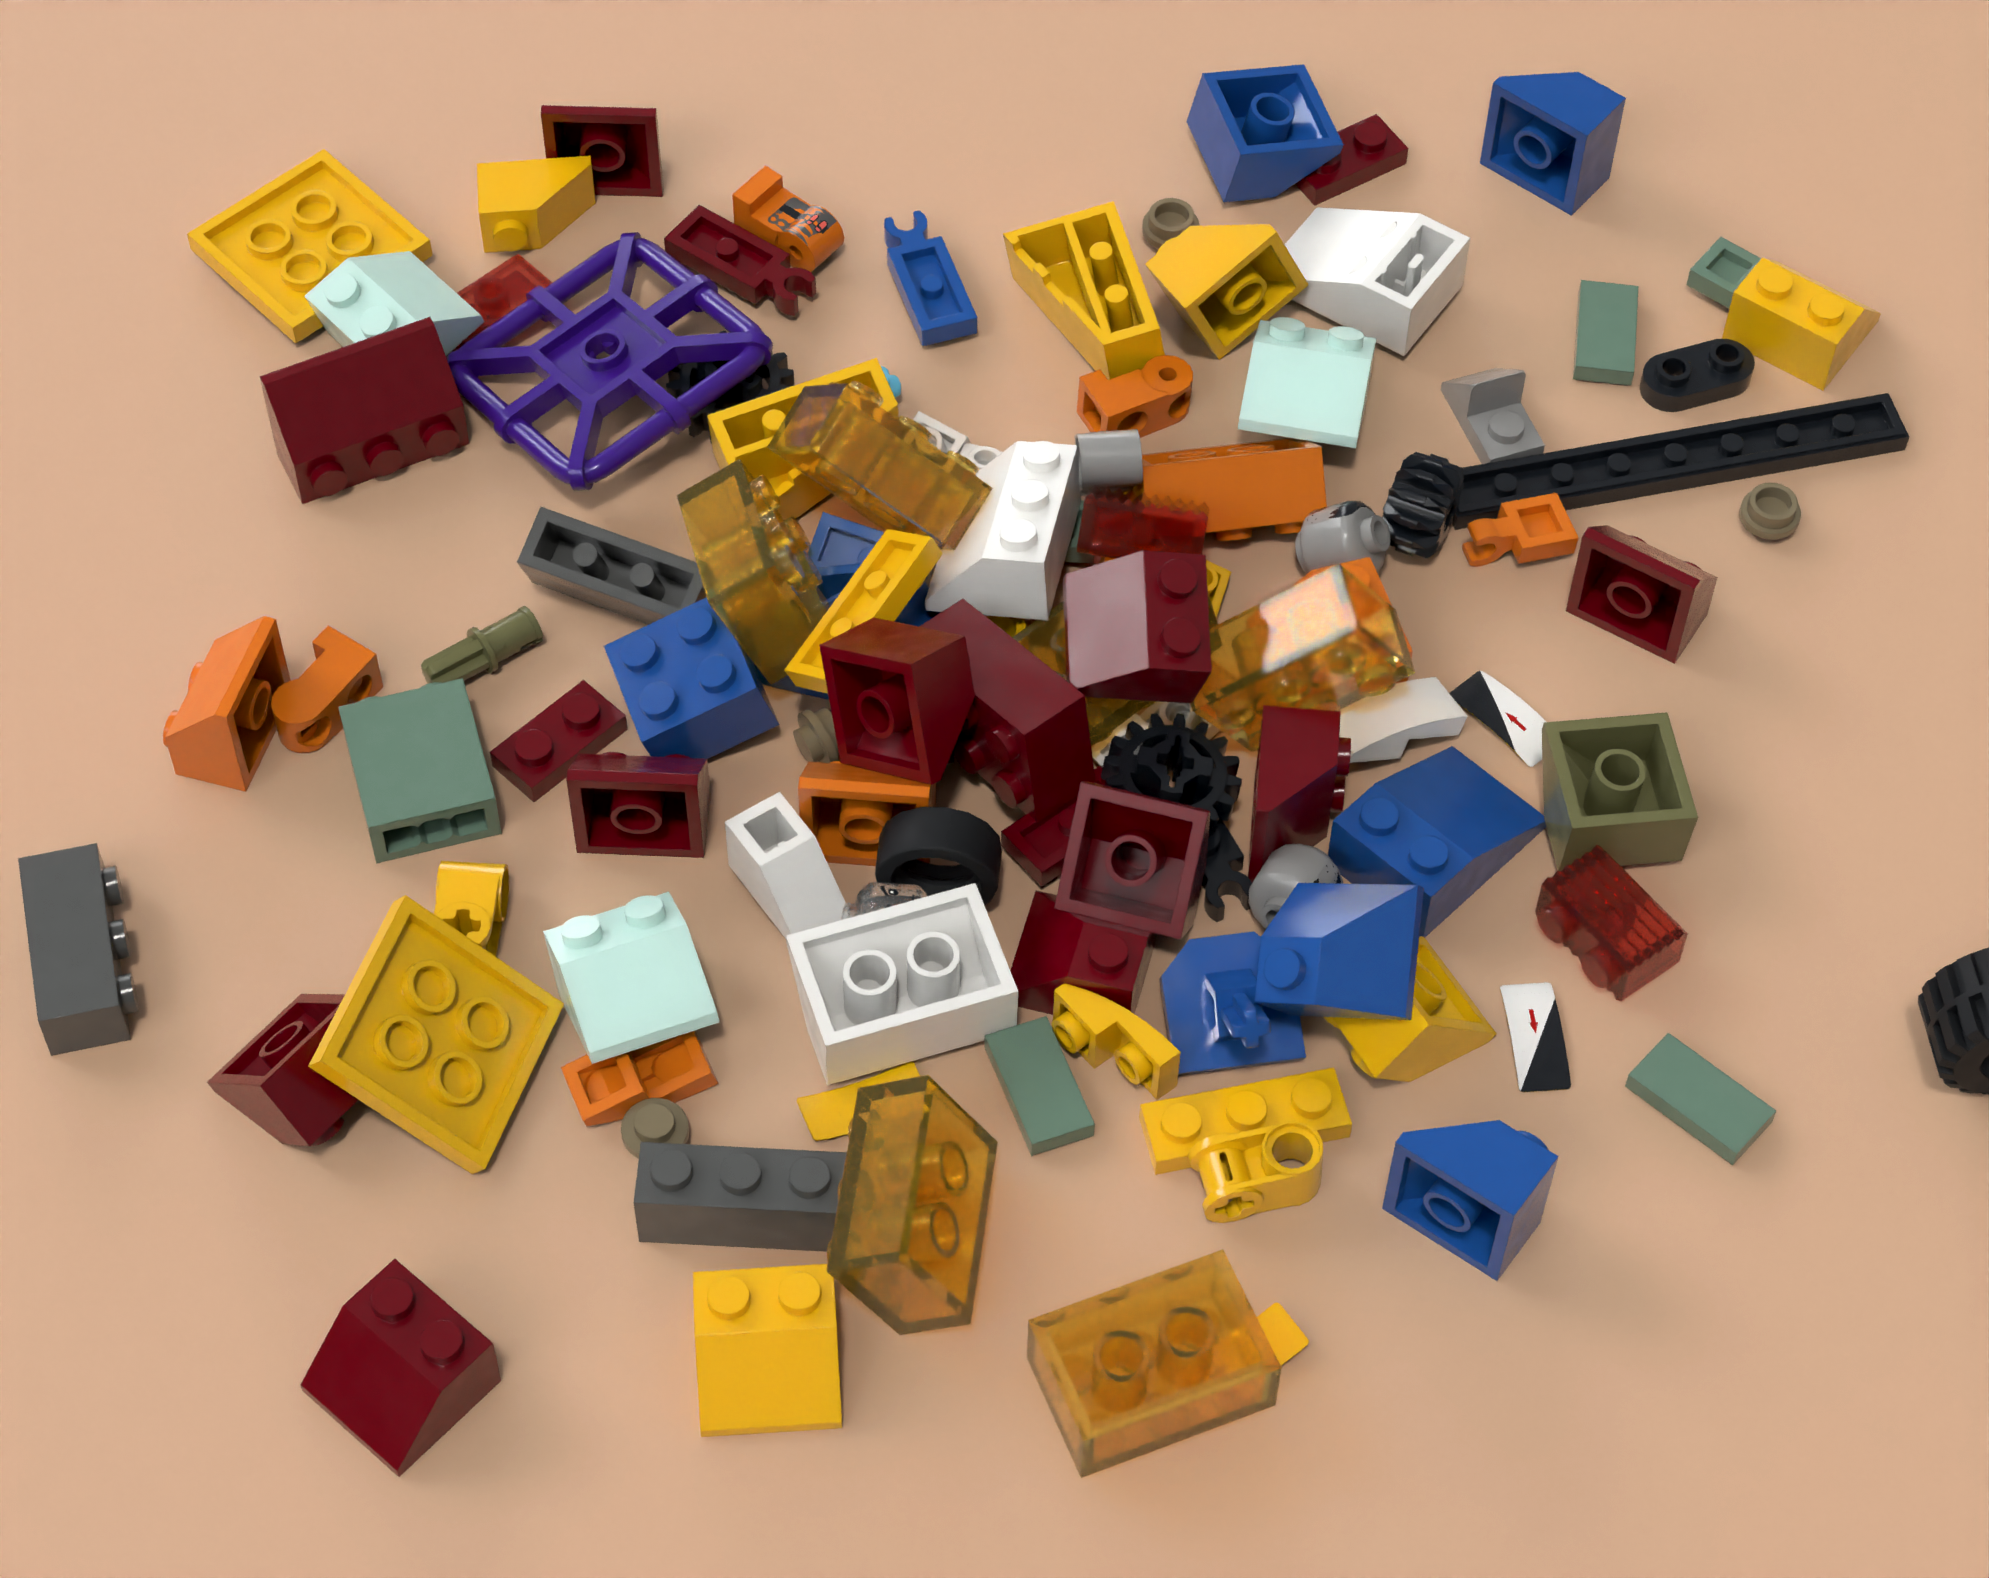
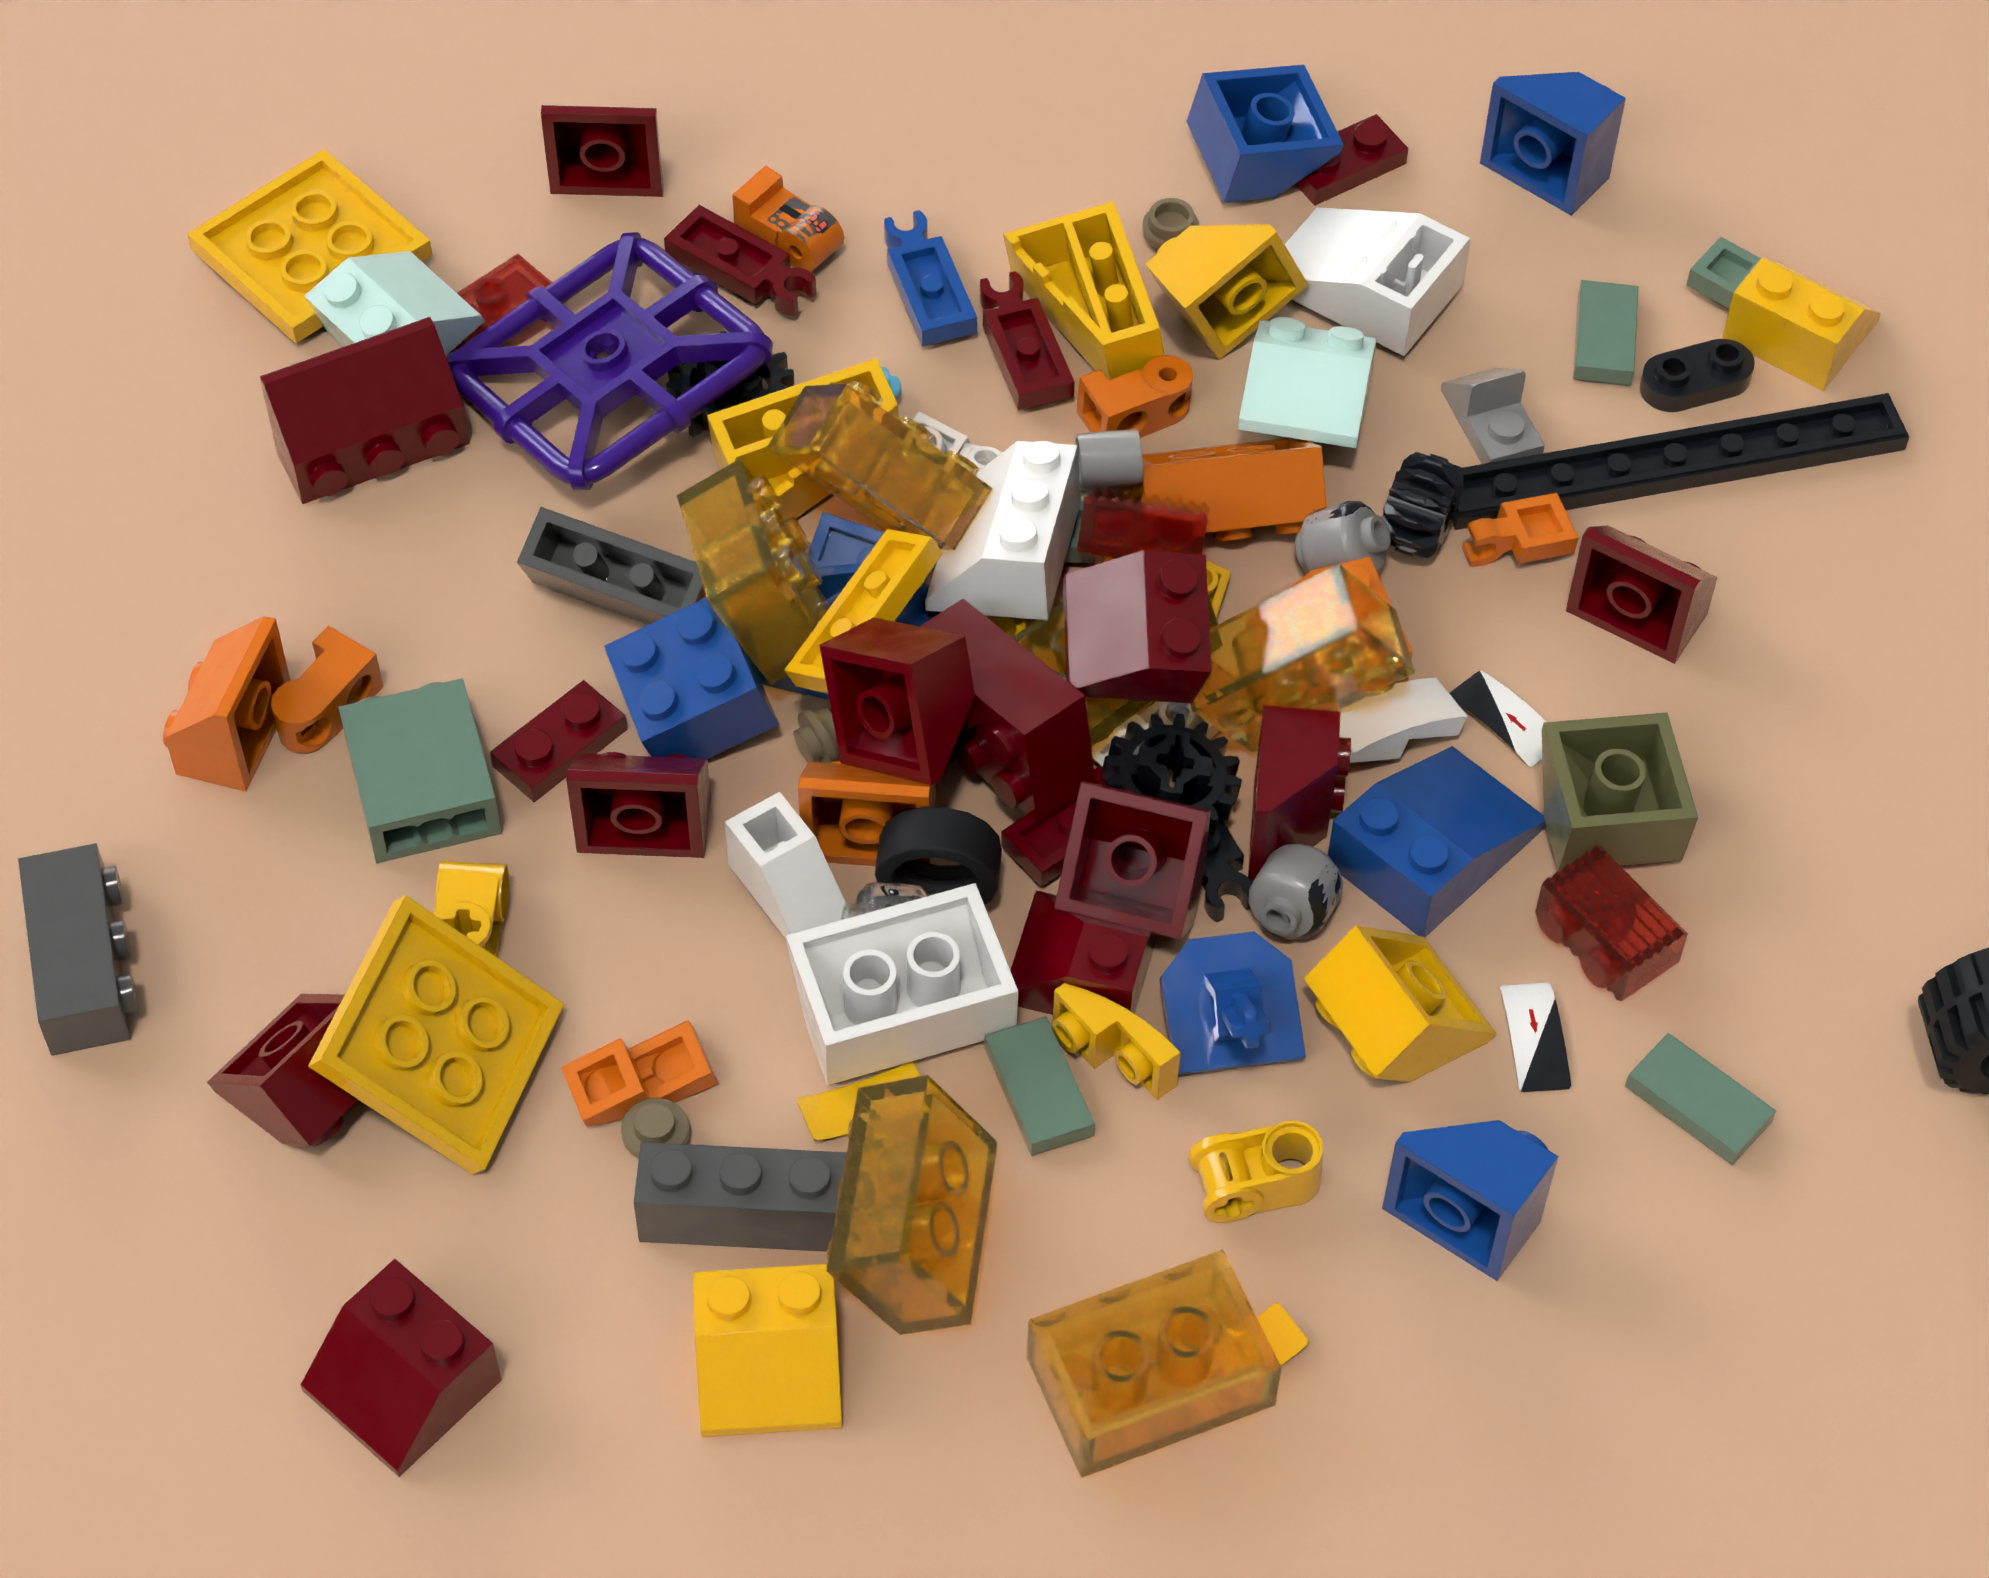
(484, 648): olive axle -> none
(531, 200): yellow slope -> none
(630, 976): light aqua slope -> none
(1024, 345): none -> dark red plate
(1180, 1122): yellow plate -> none
(1342, 951): blue slope -> none
(1770, 511): dark tan plate -> none

